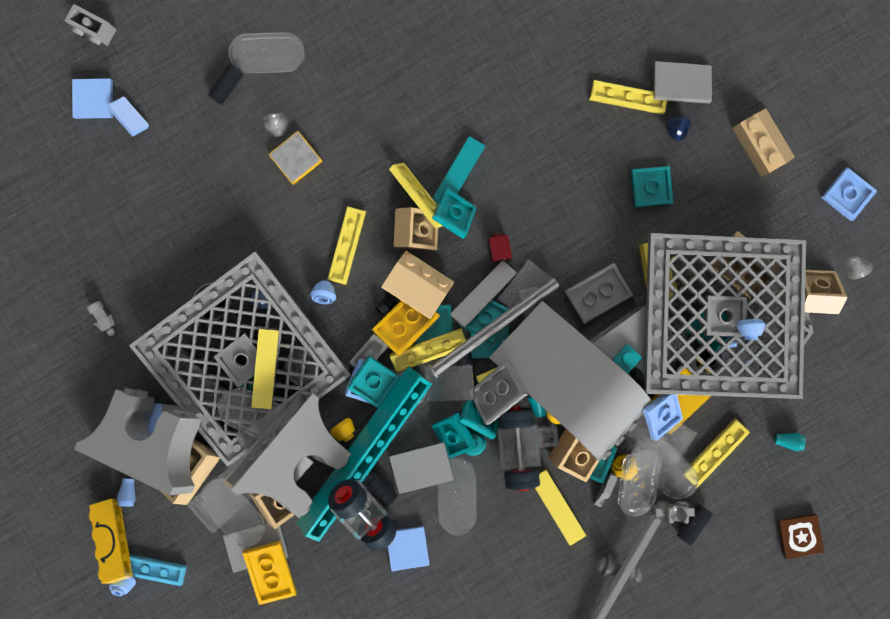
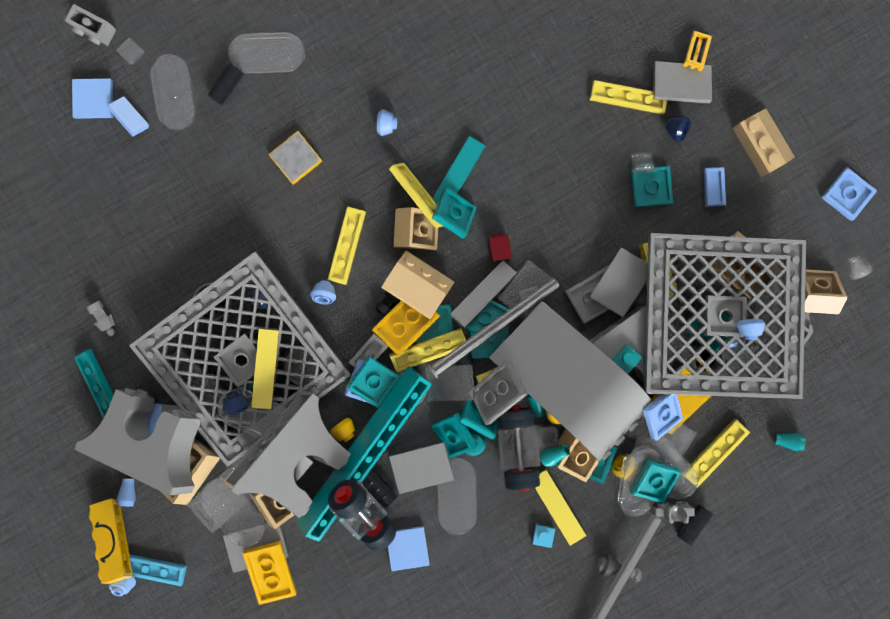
(95, 380): none -> teal tile
(130, 51): none -> clear tile
(173, 92): none -> clear tile
(234, 403): none -> dark blue cone
(276, 123): clear cone -> none
(385, 122): none -> light blue cone
(543, 535): none -> medium azure plate
(552, 455): none -> teal cone
(606, 489): light grey tile -> none
(621, 282): none -> light grey tile
(642, 162): none -> clear tile
(655, 481): none -> teal tile
(693, 63): none -> yellow tile
(714, 187): none -> light blue tile
(800, 536): reddish brown tile -> none

